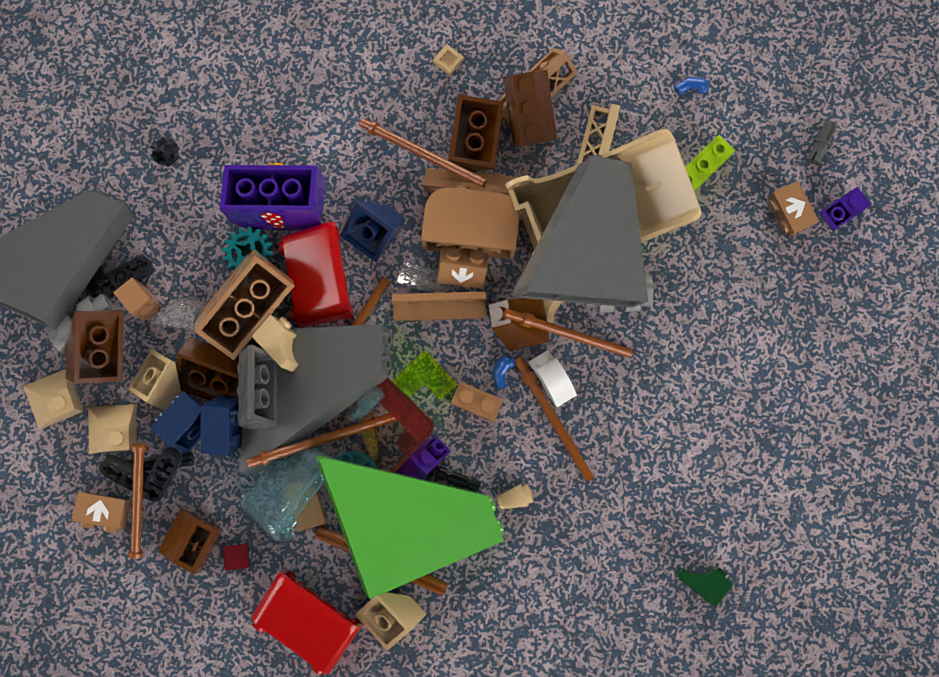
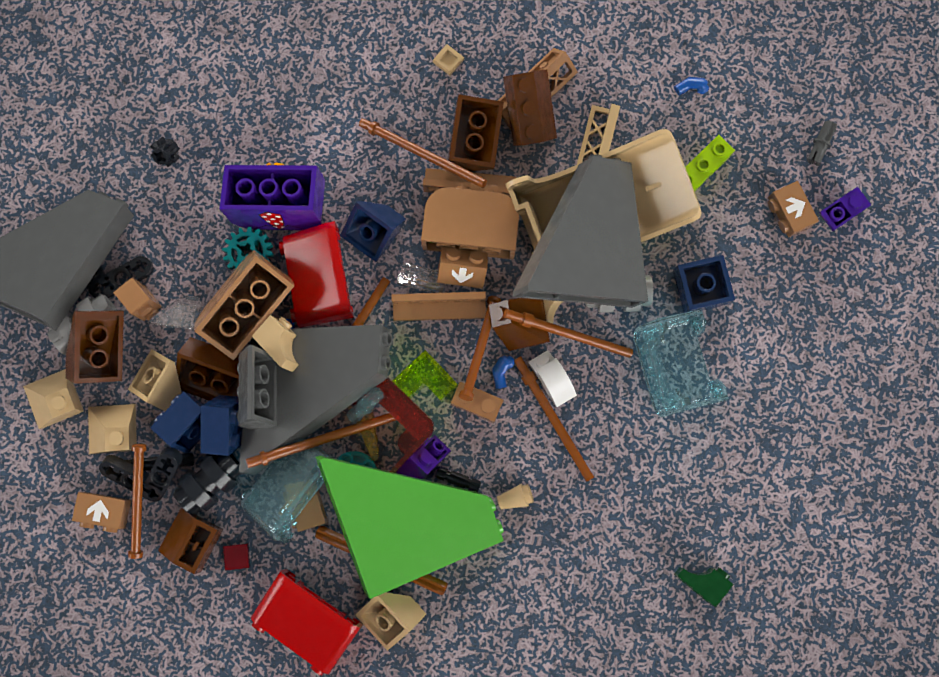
(199, 489): none -> black piece
(466, 394): none -> dark orange bar
(676, 365): none -> clear light blue windscreen
(704, 284): none -> dark blue brick

